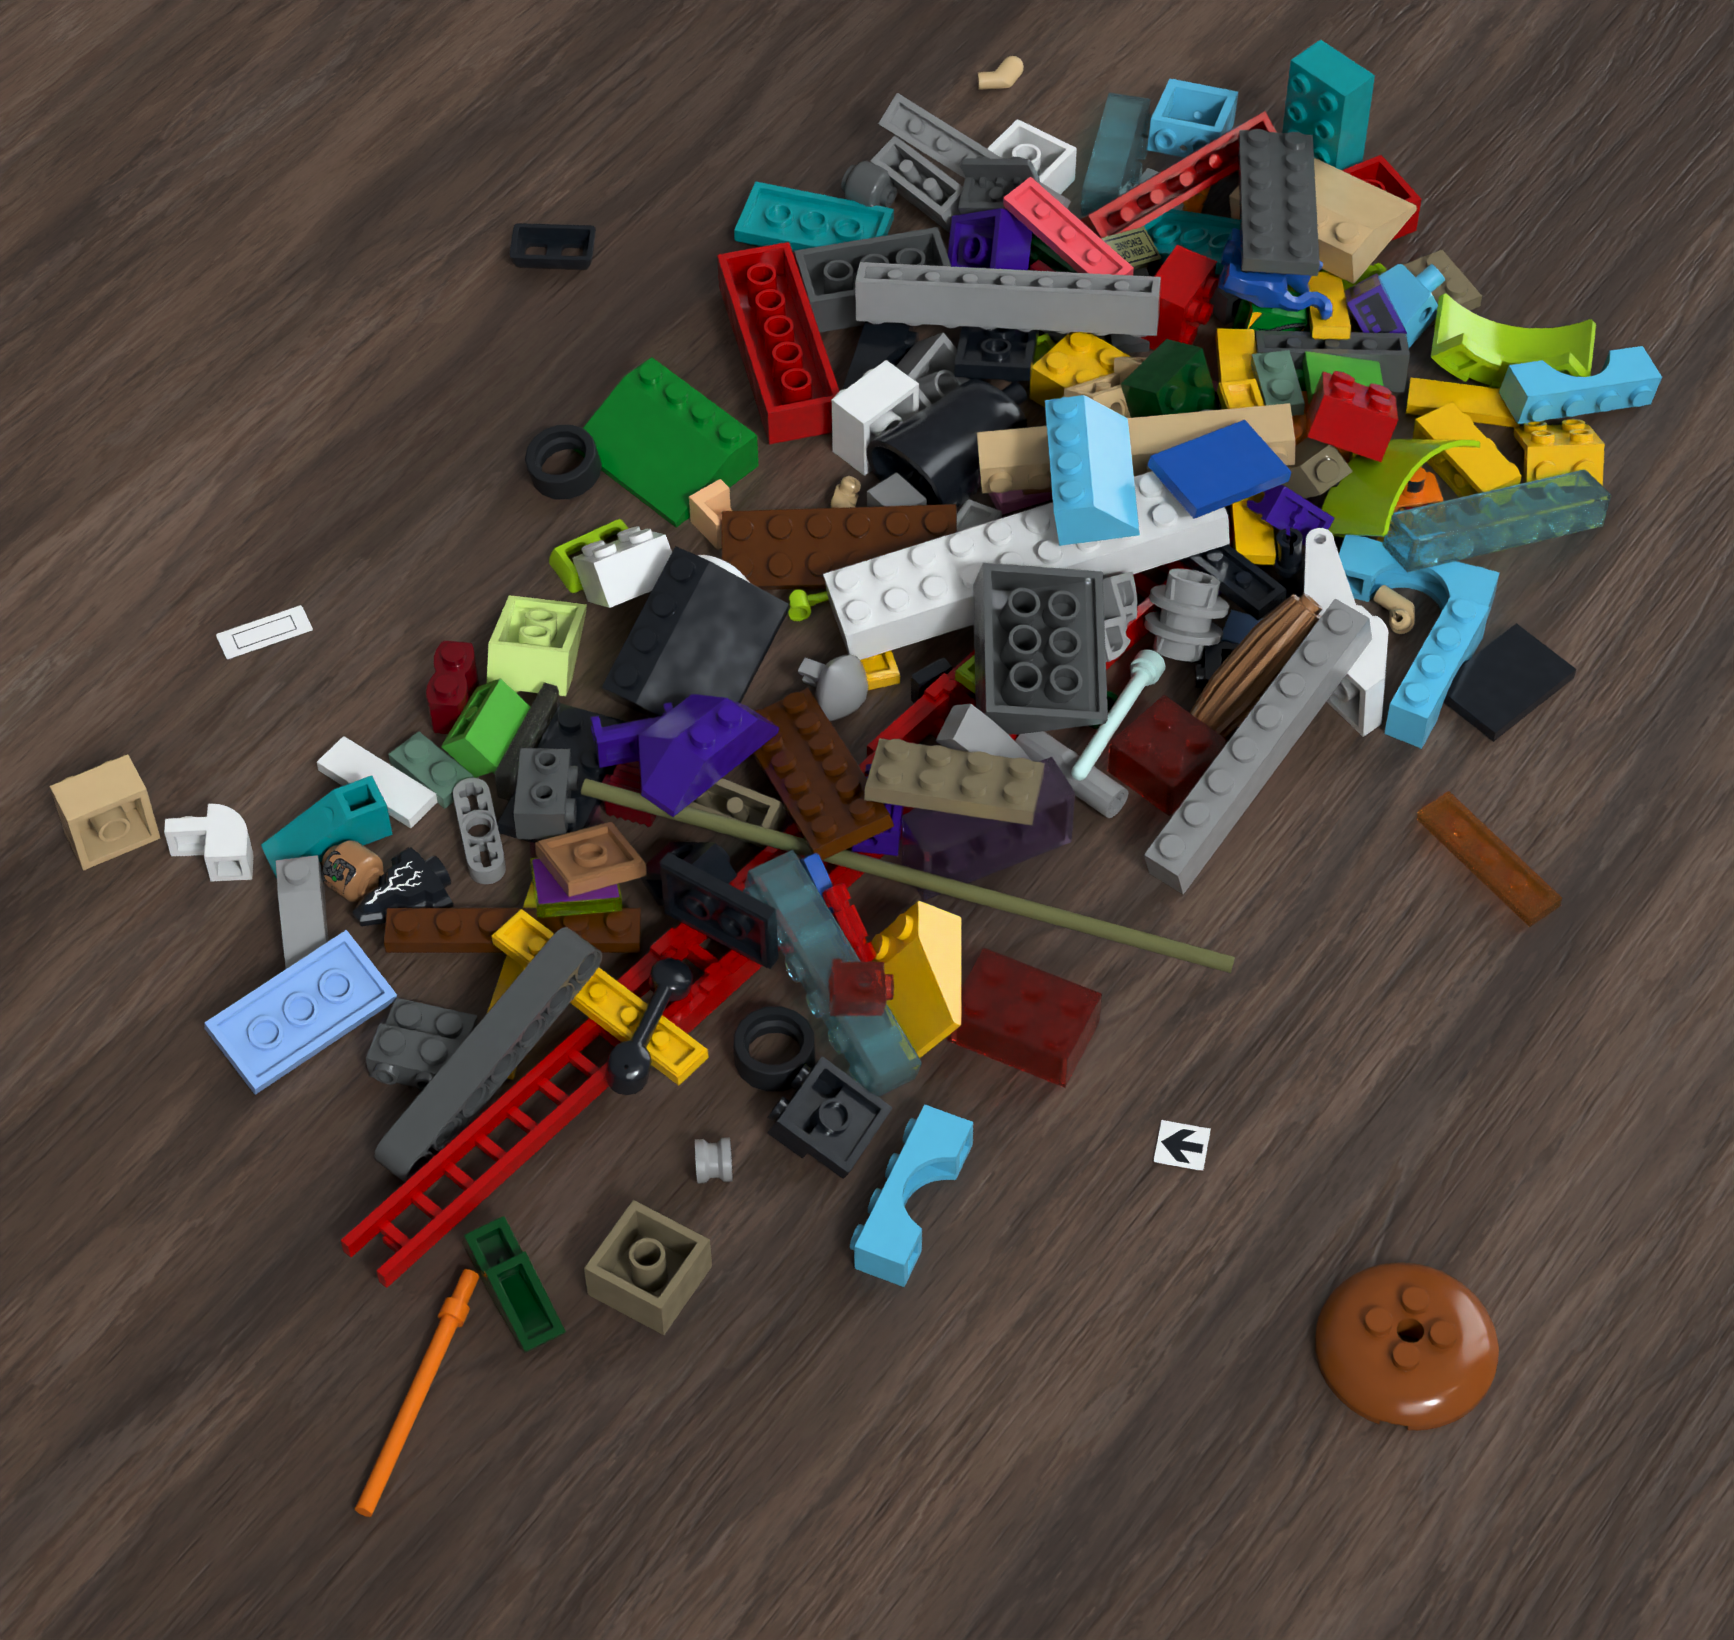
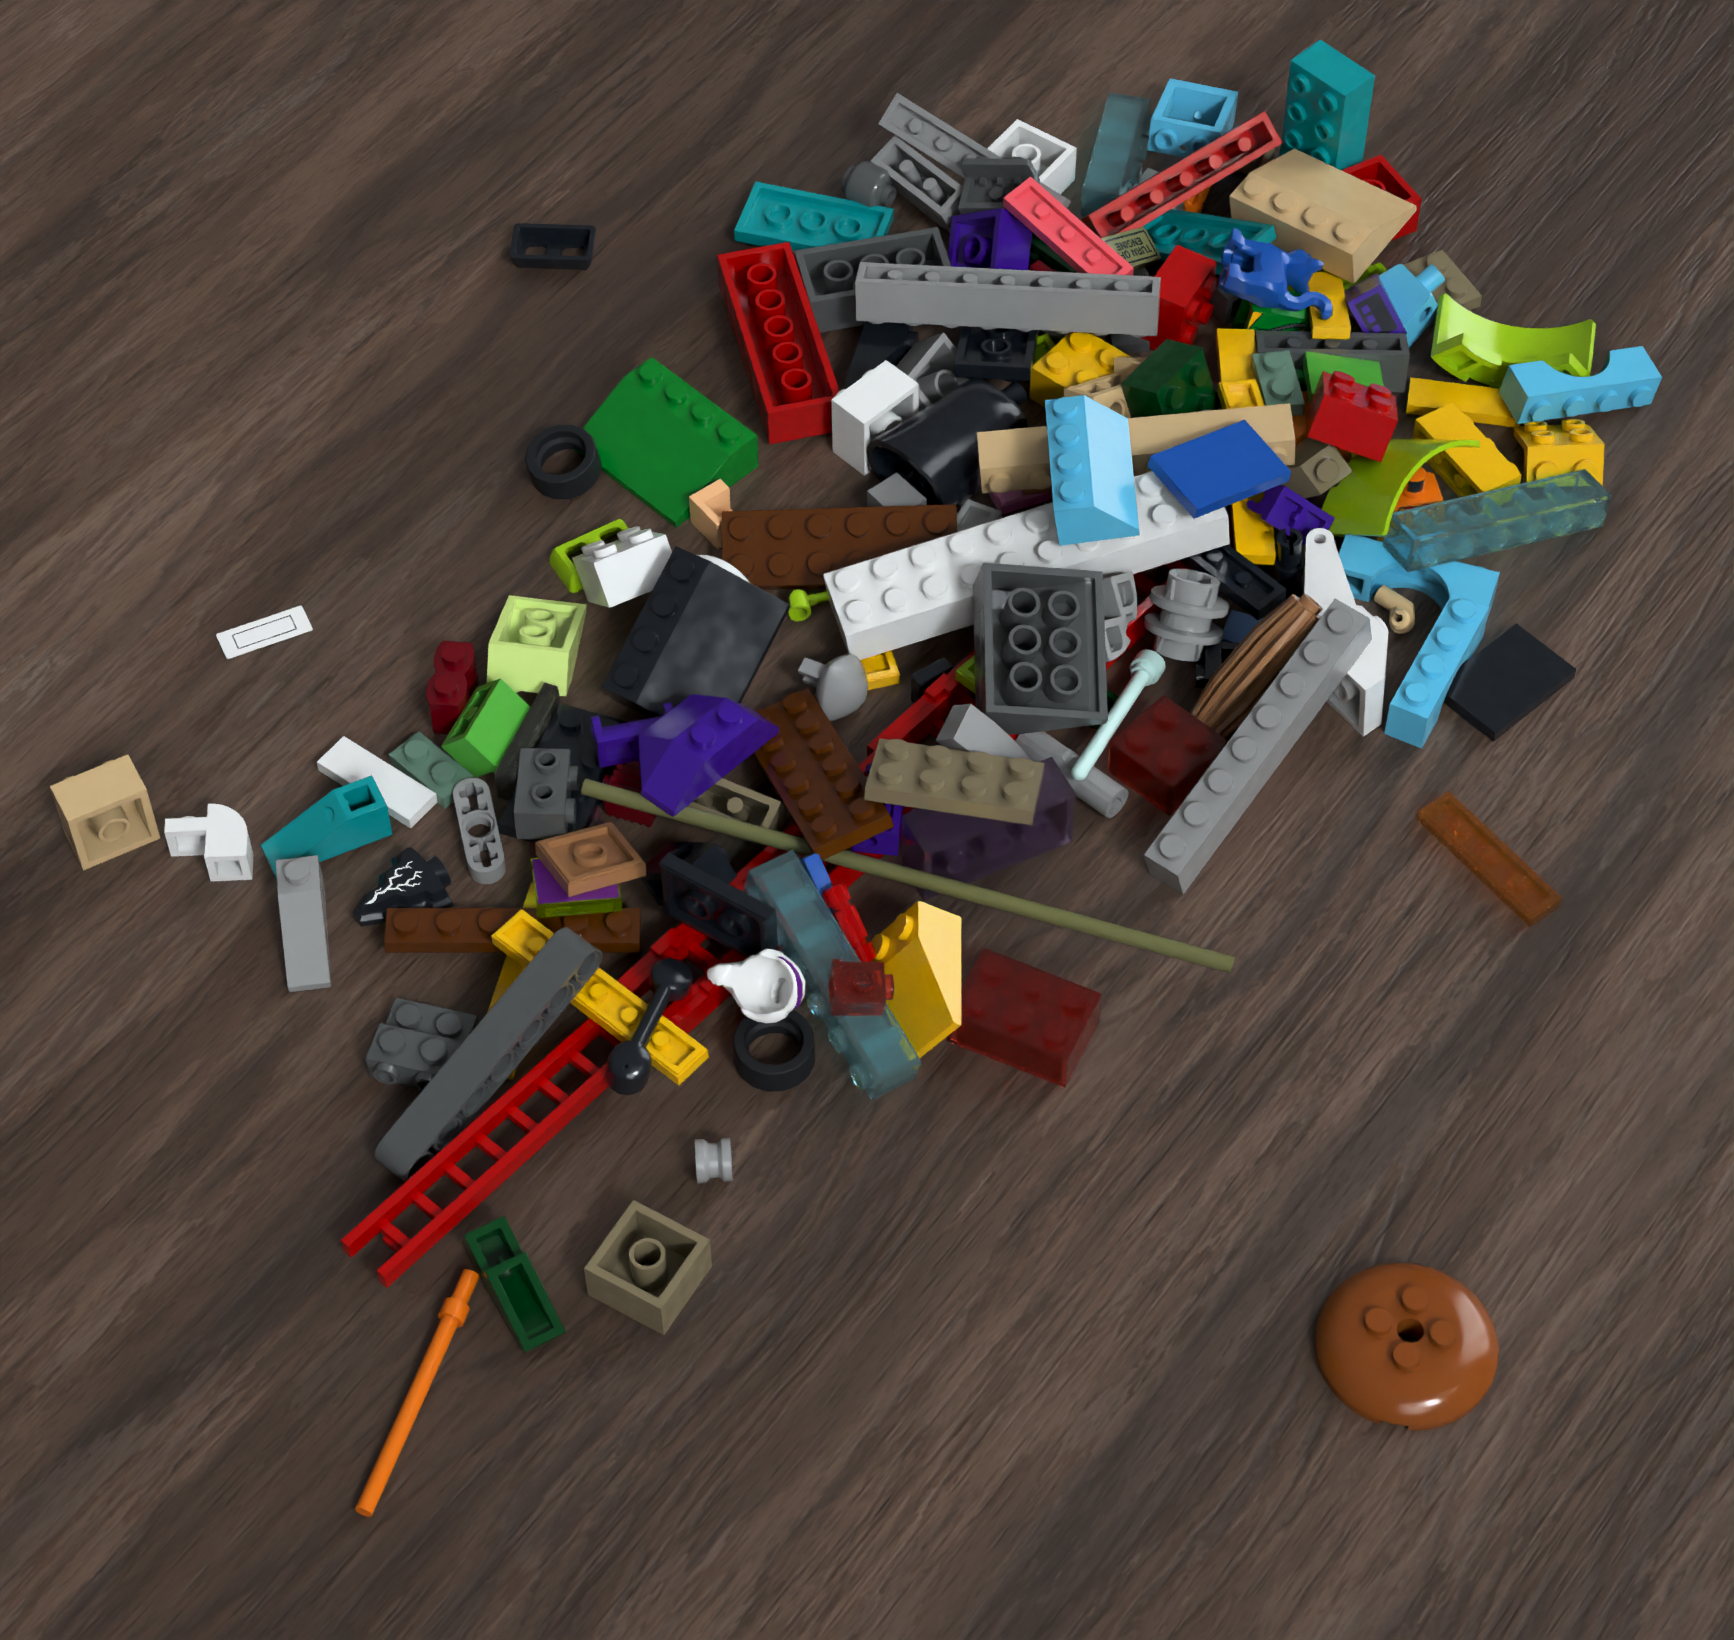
(300, 1012): light blue plate -> none
(351, 870): medium nougat head -> none
(763, 985): none -> white hair
(828, 1117): black plate -> none
(846, 493): tan arm -> none
(932, 1152): medium azure arch -> none
(1003, 77): tan arm -> none
(1182, 1145): white sticker -> none
(1277, 203): dark grey plate -> none

